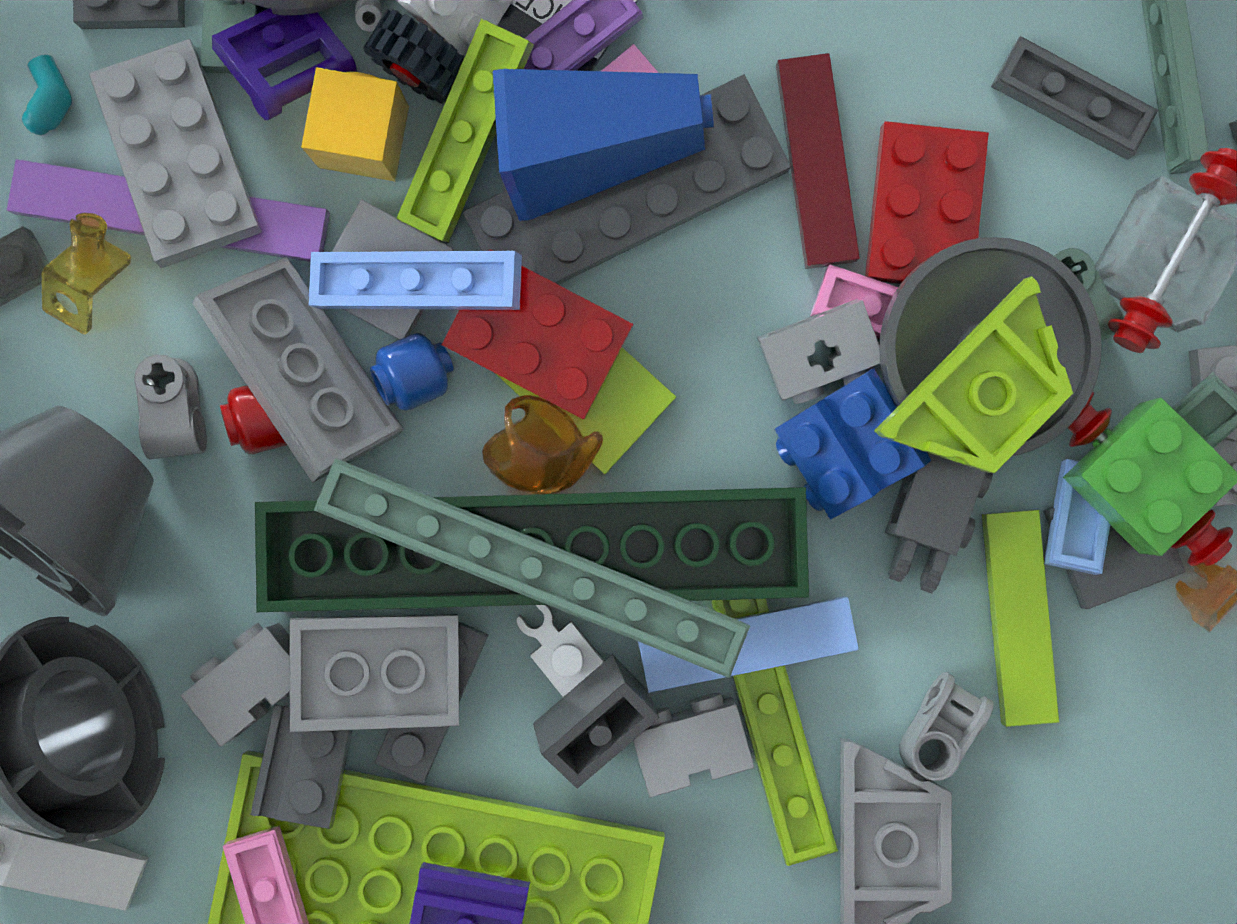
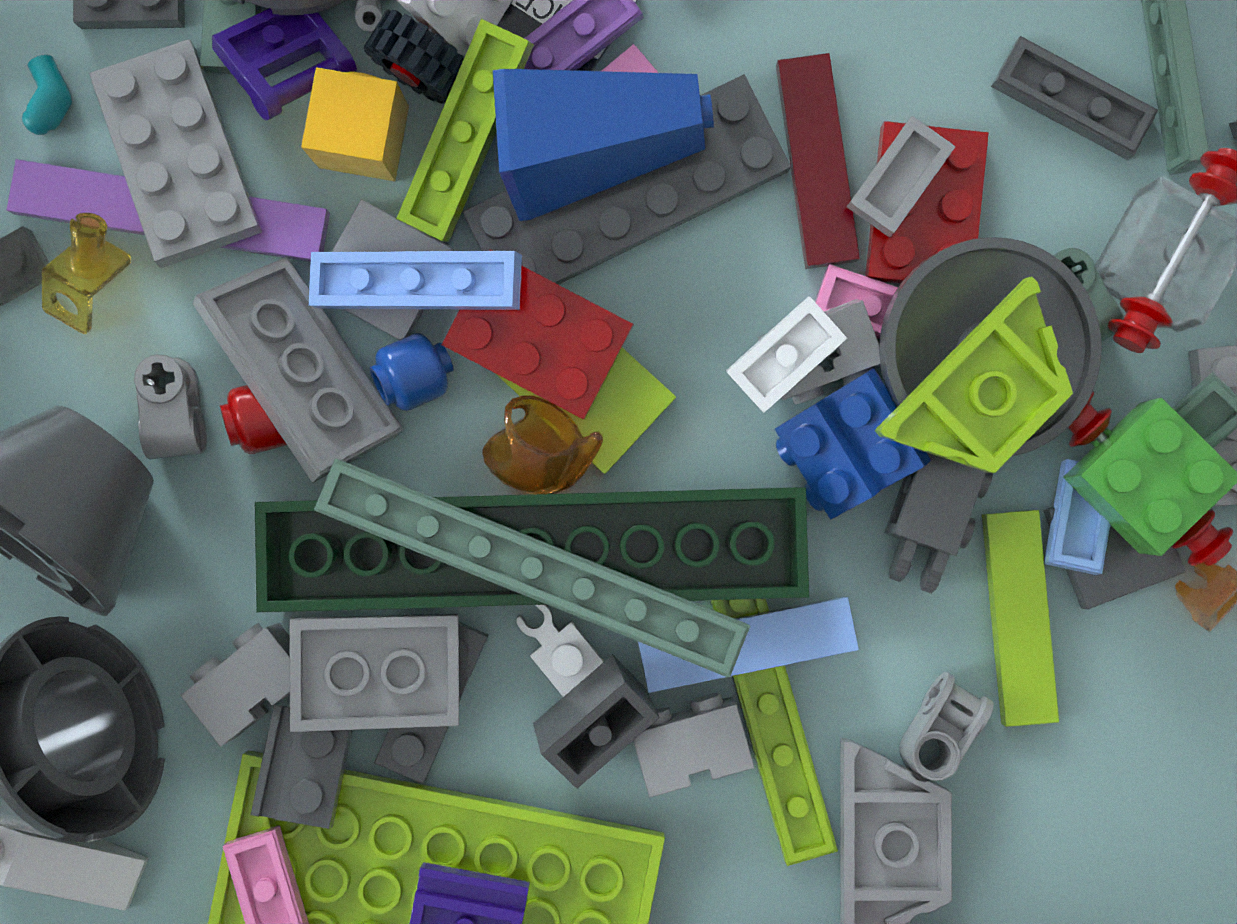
(786, 354): none -> white plate
(901, 176): none -> light grey tile

